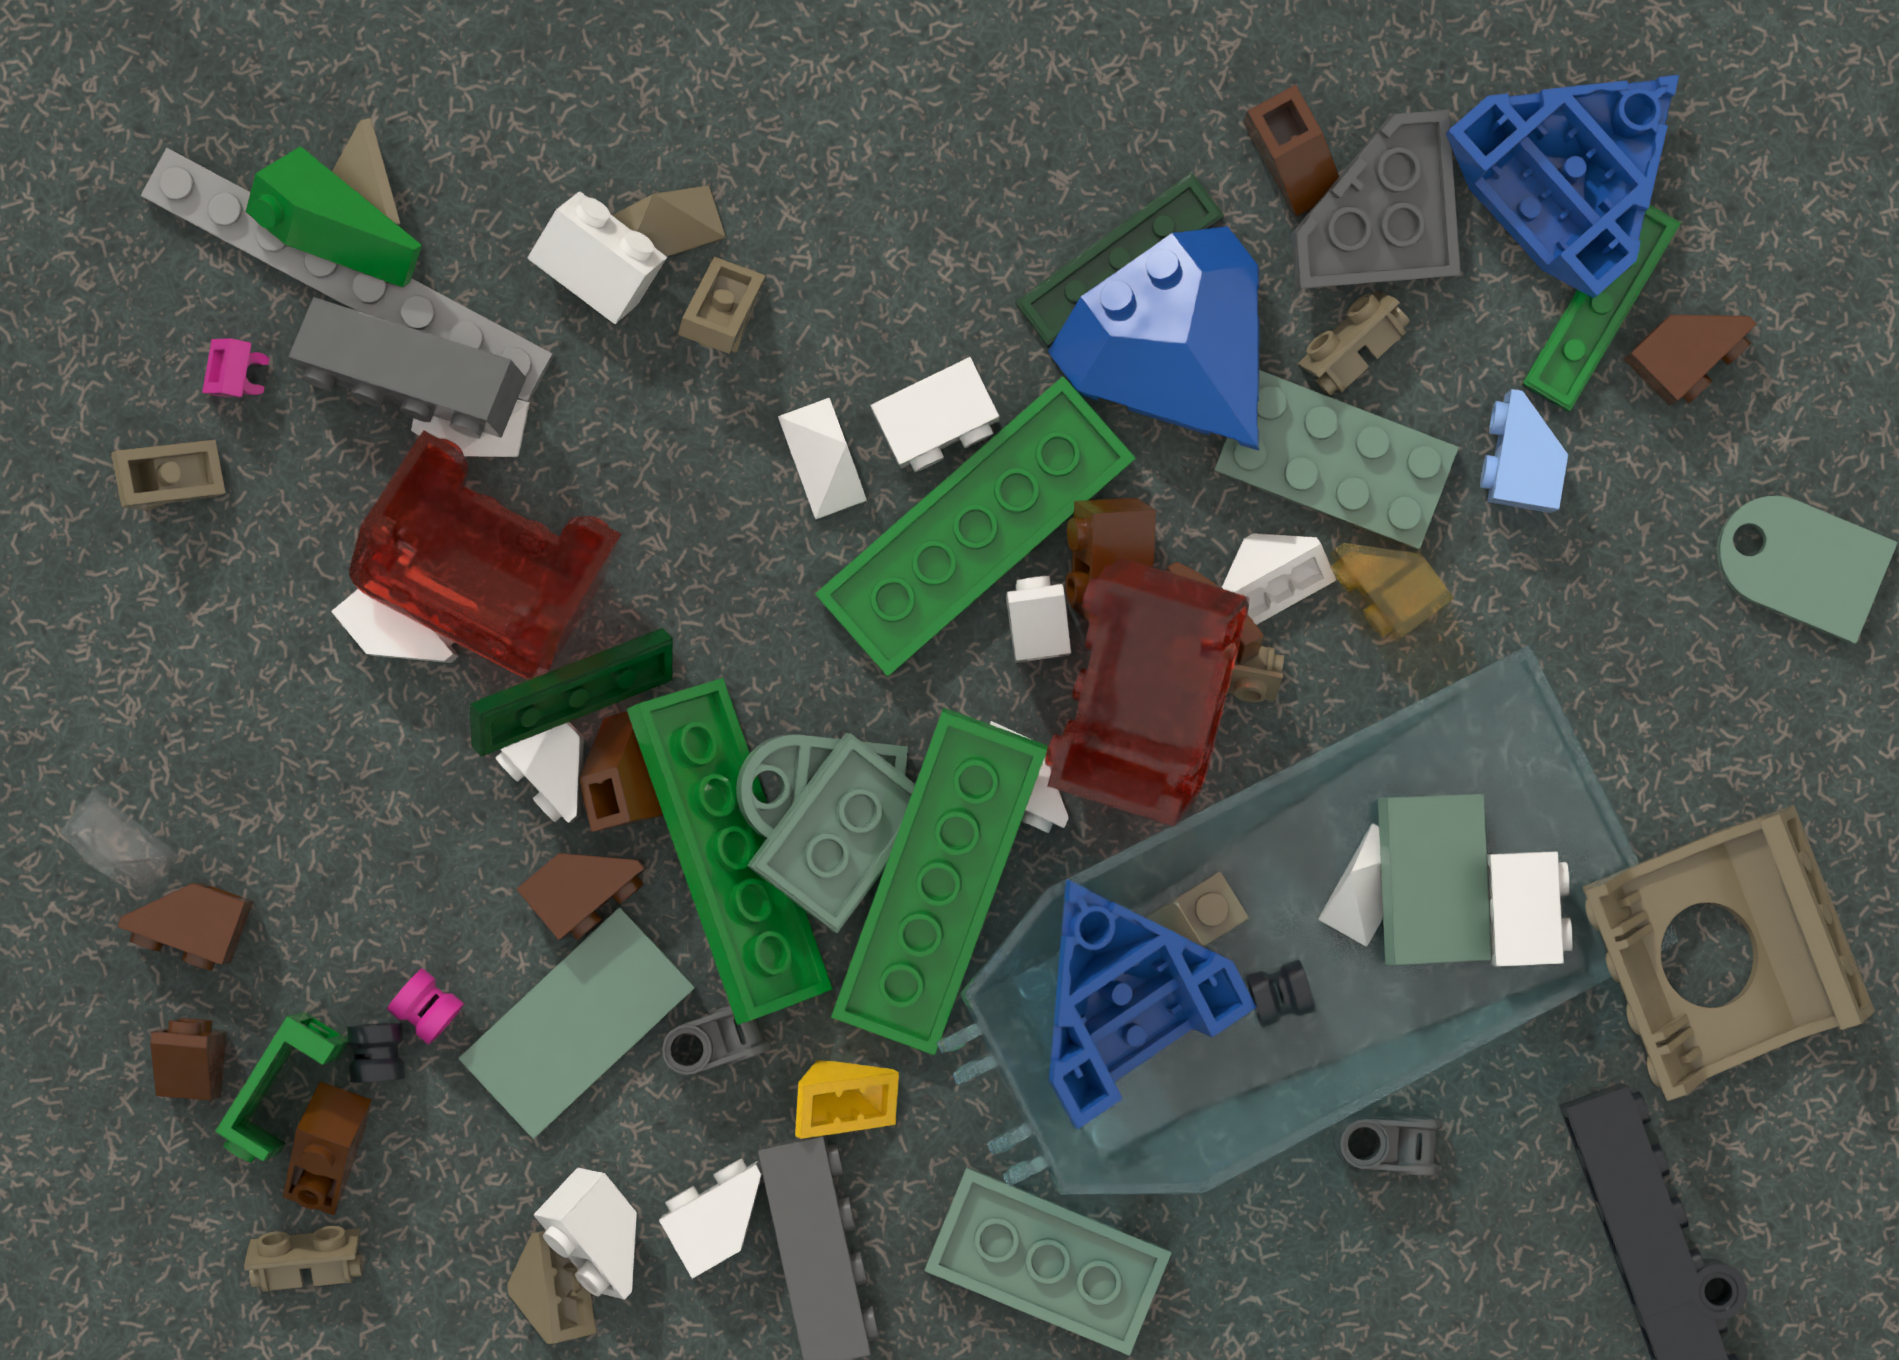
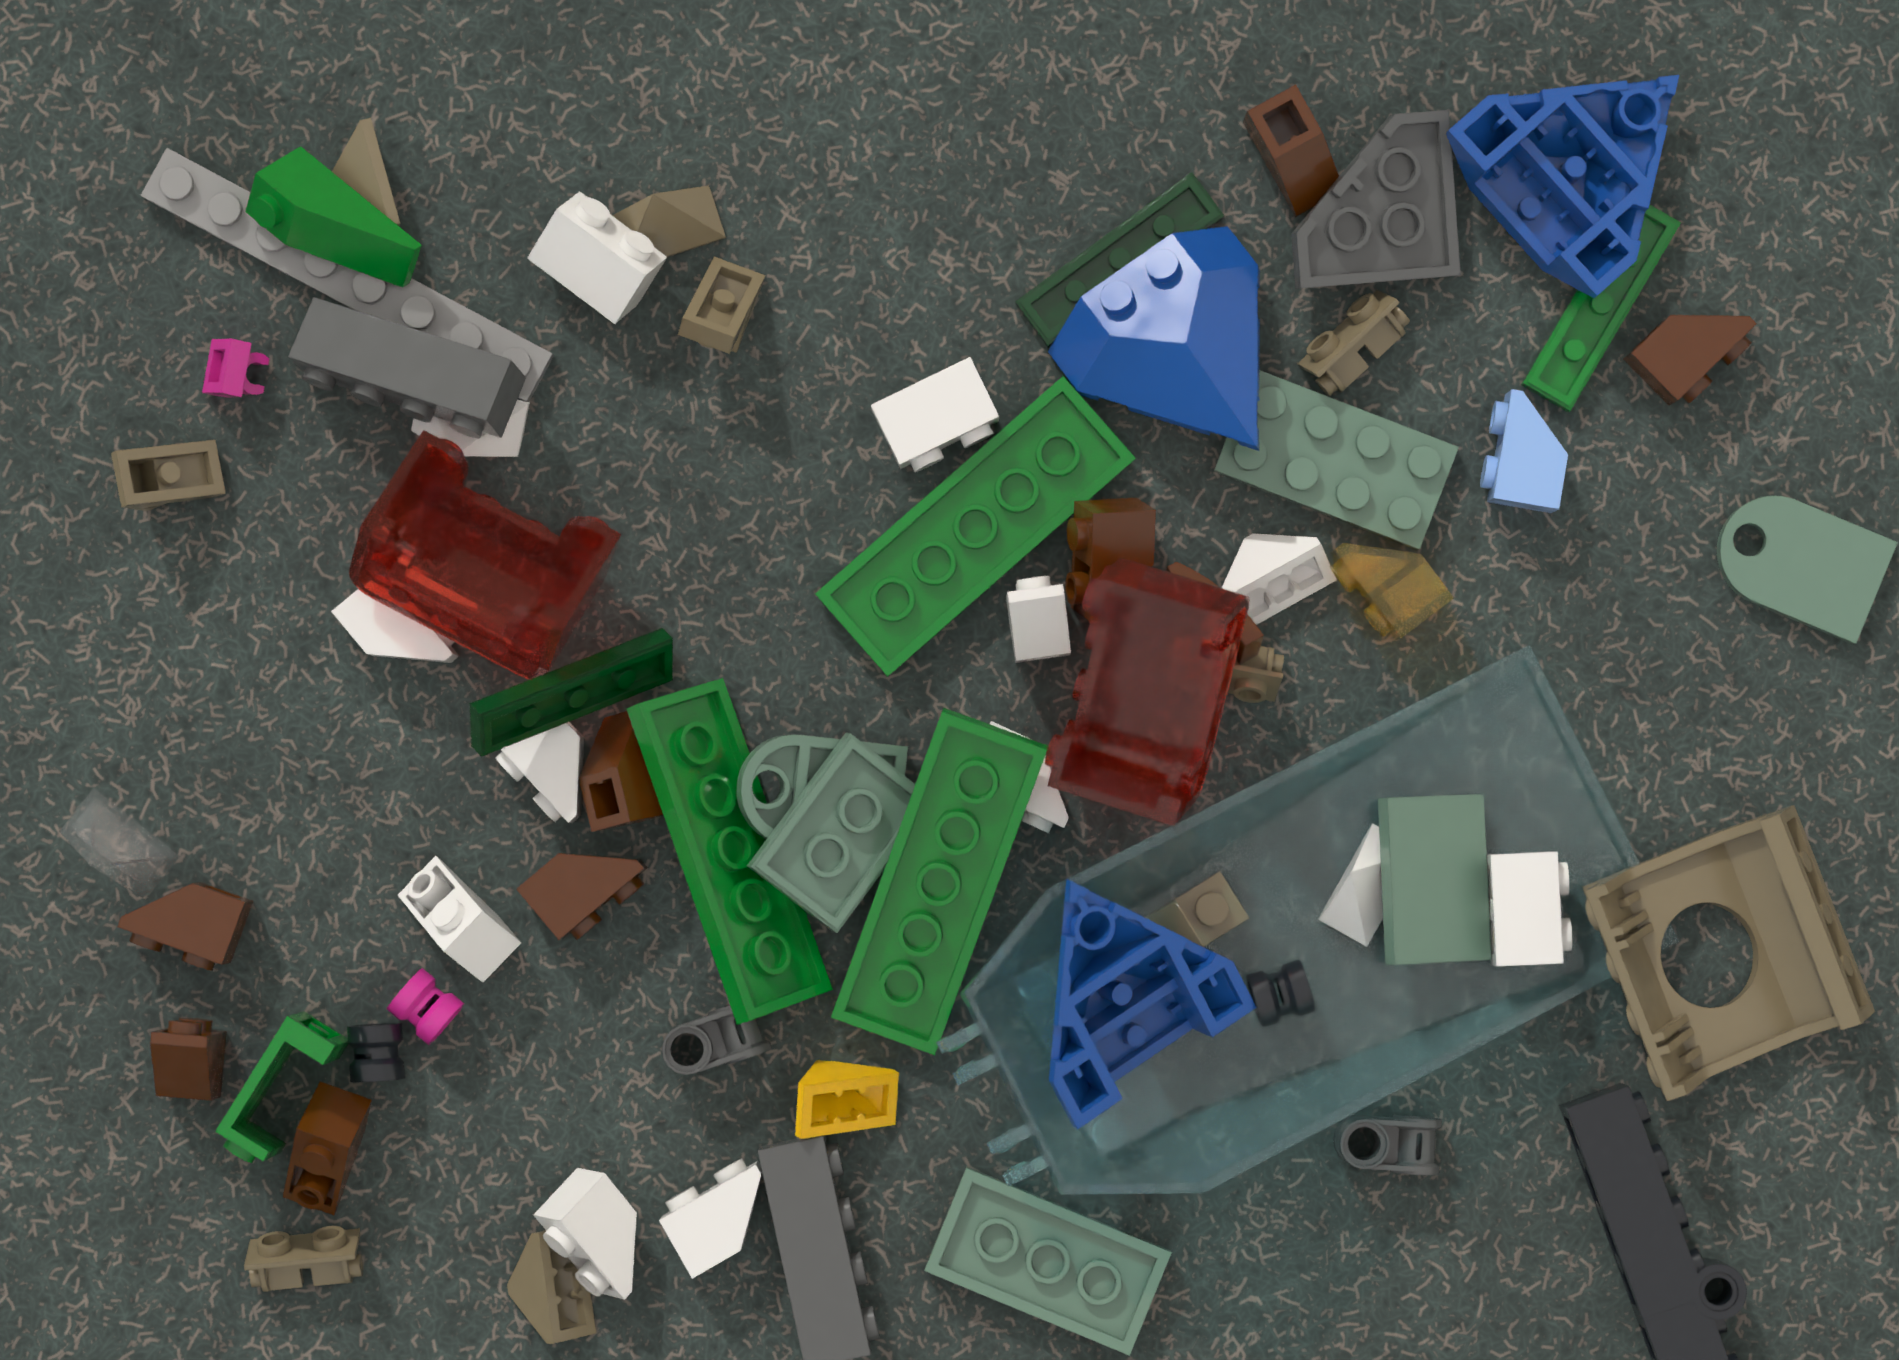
(458, 919): none -> white slope
(577, 1022): sand green tile -> none
(822, 458): white slope -> none

